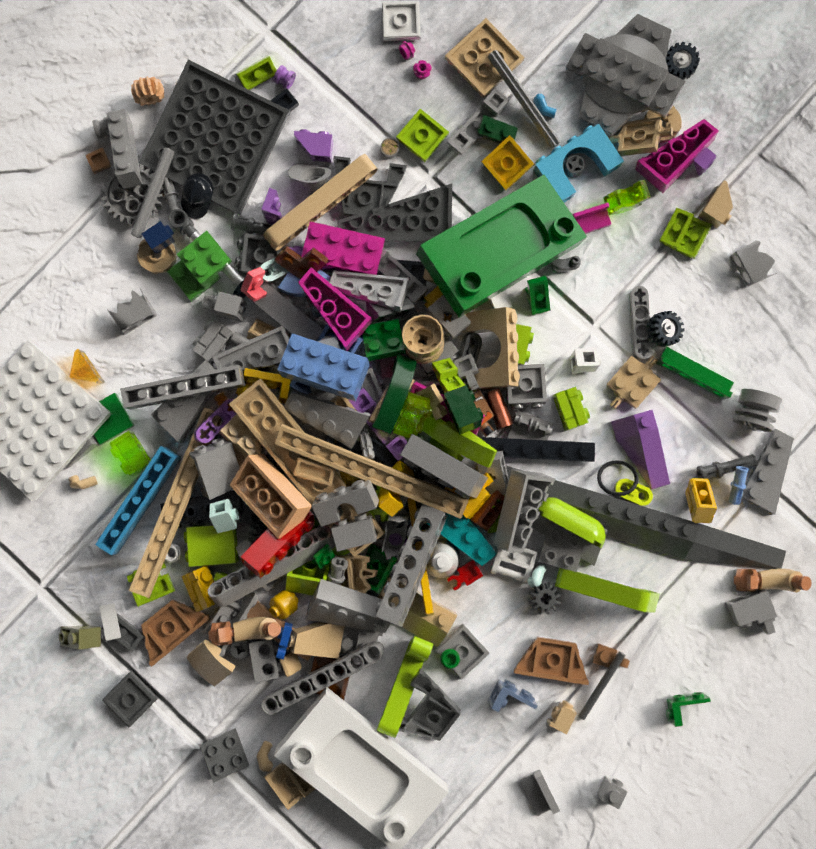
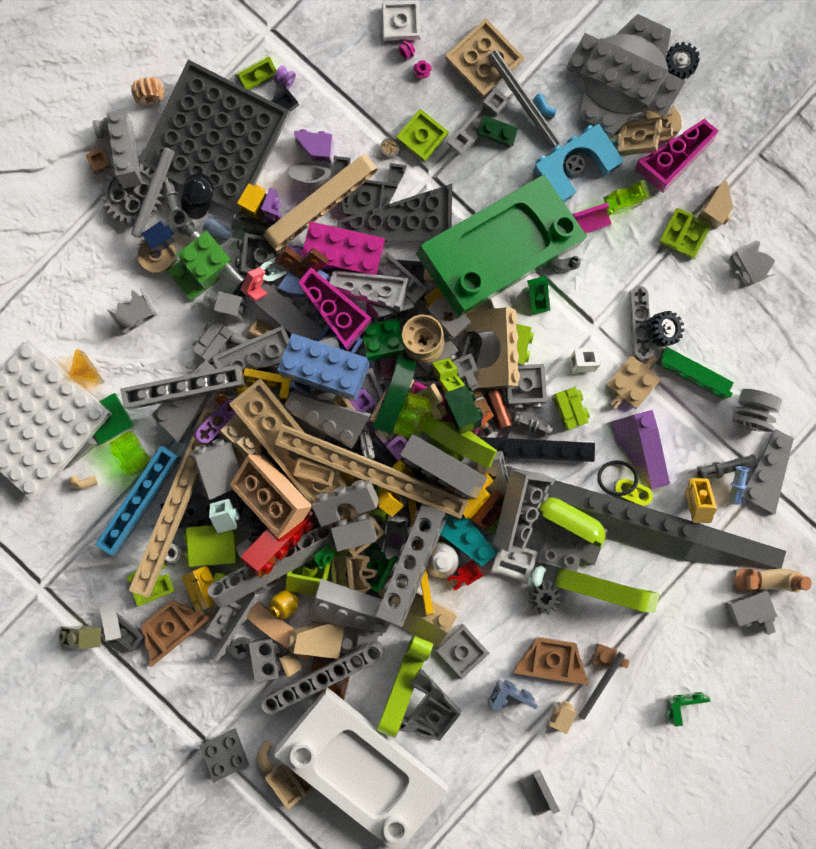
(130, 699): dark grey plate -> none
(209, 664): tan slope -> none
(216, 228): none -> sand blue cone
(247, 629): piece -> none
(252, 201): none -> yellow brick
(284, 636): blue plate -> none
(337, 571): light grey bush -> none
(450, 658): green plate -> none
(508, 162): yellow plate -> none
(612, 792): light grey brick -> none
(704, 160): medium lavender slope -> none

